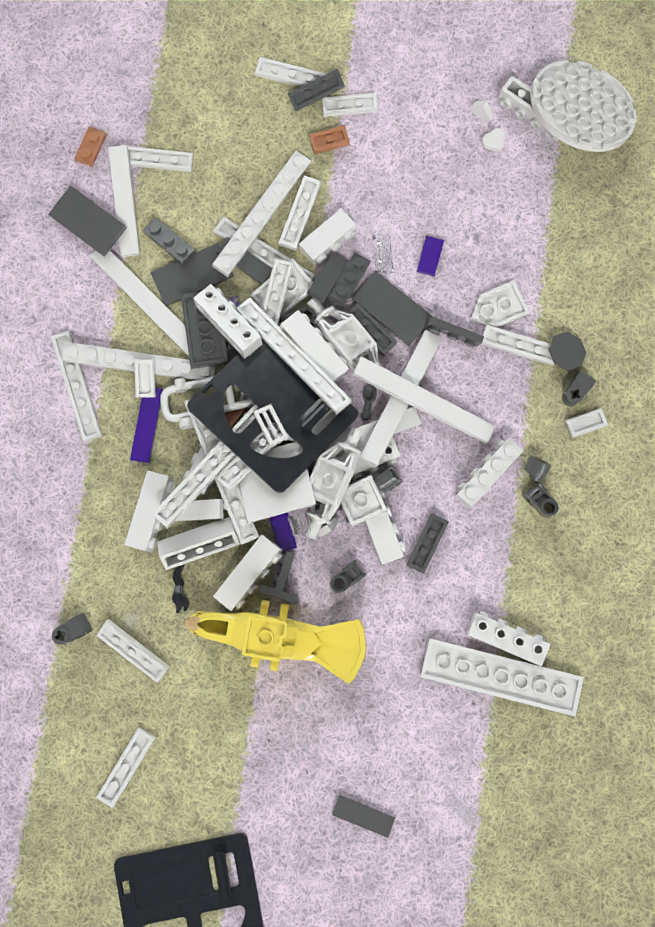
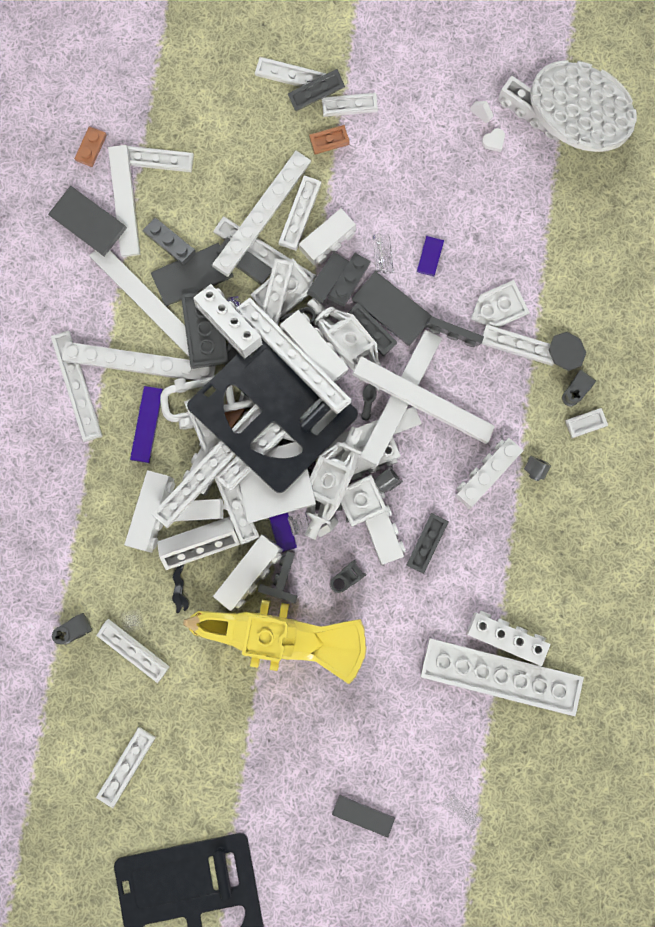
(144, 377): white tile -> none
(278, 440): white tile -> none
(540, 499): dark grey piece -> none

